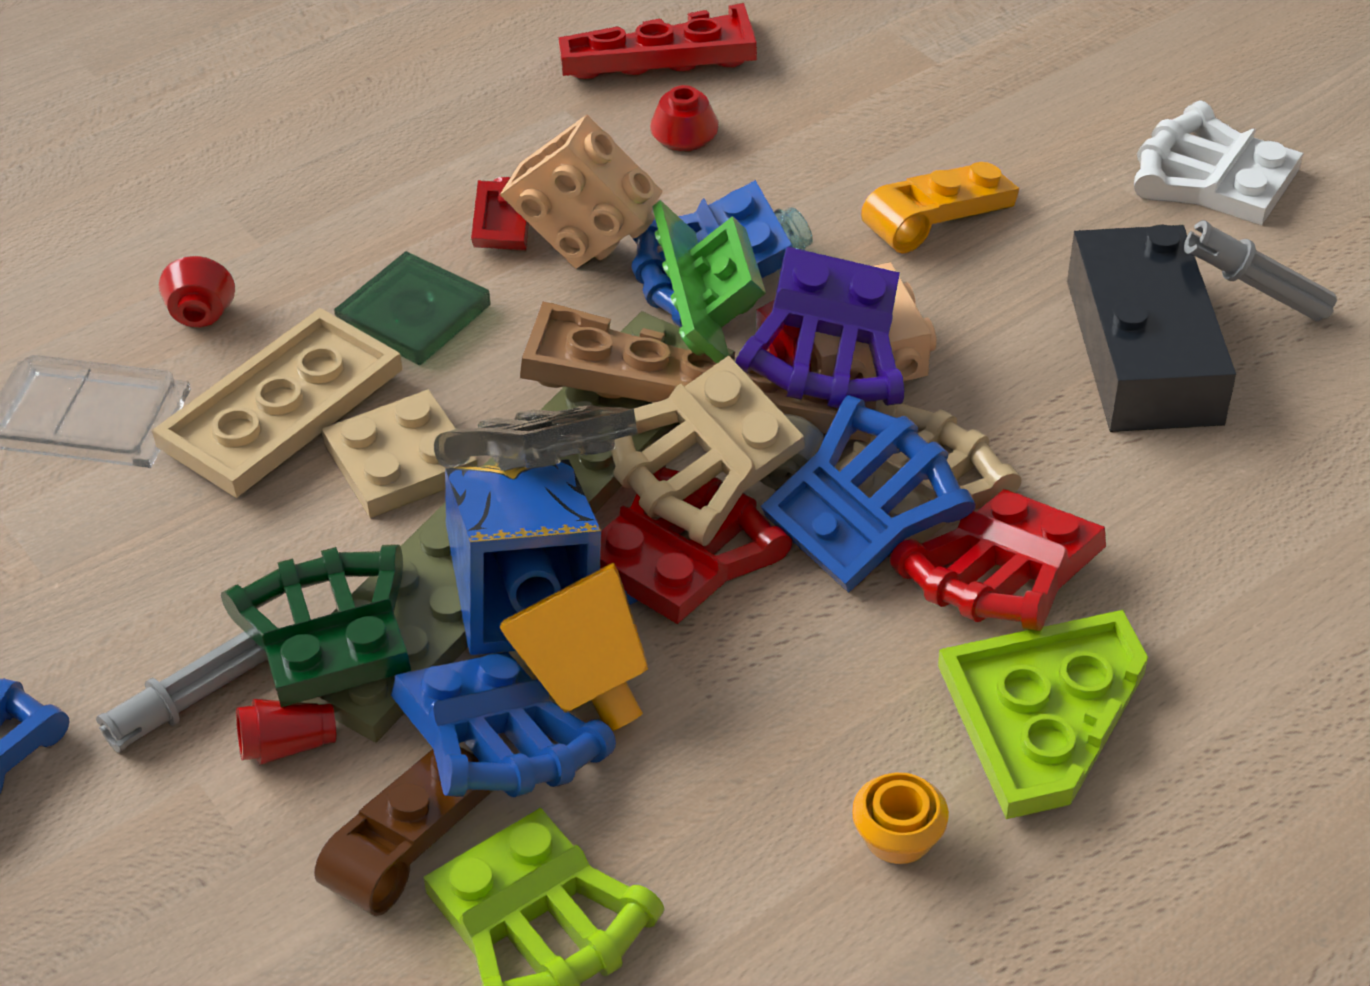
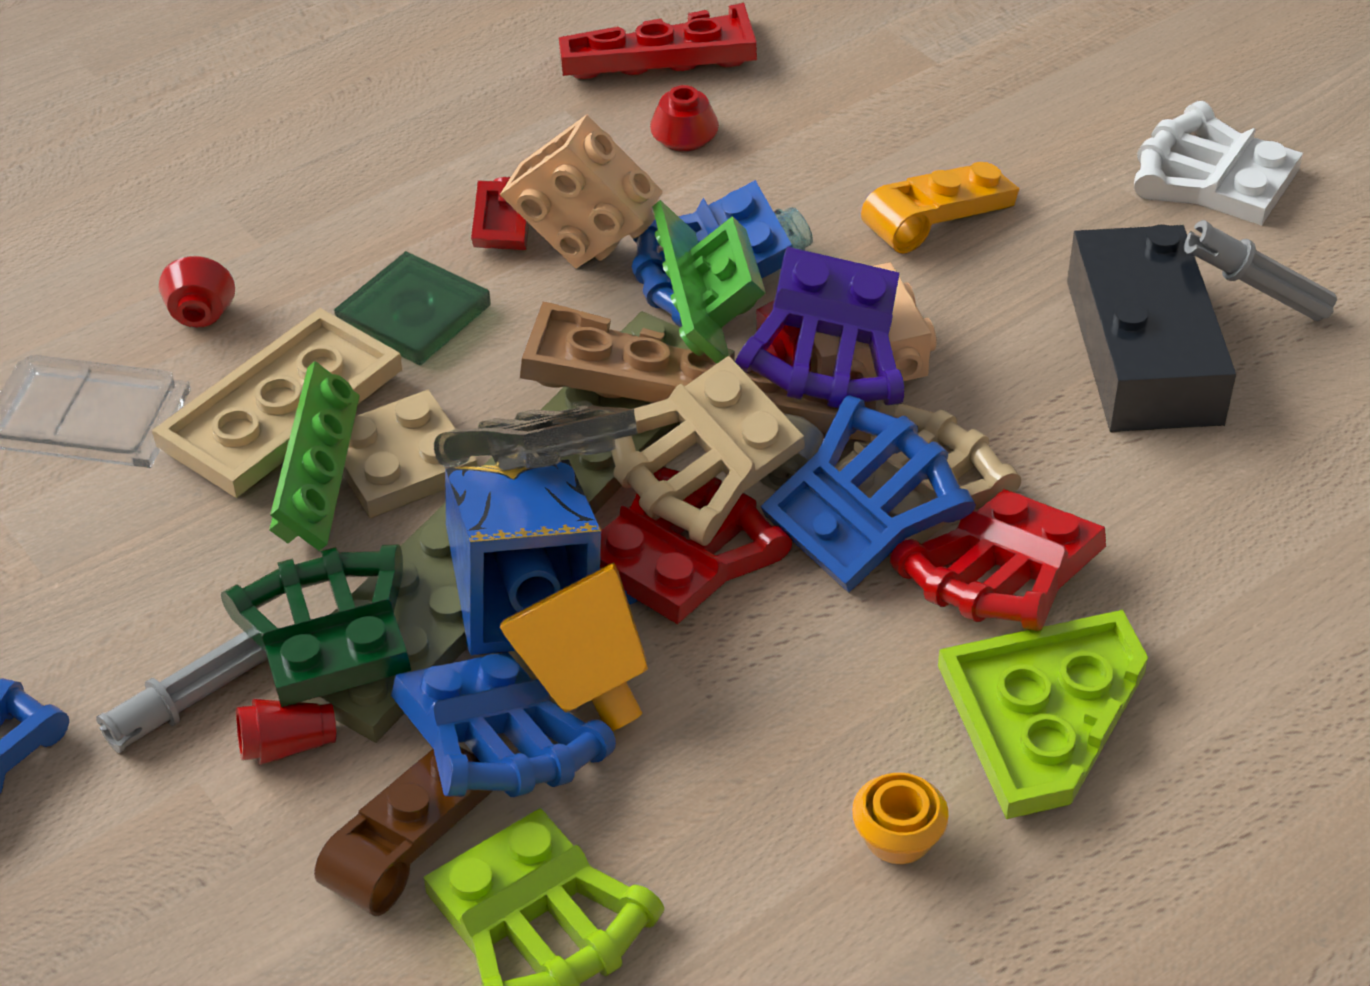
(314, 458): none -> bright green bracket

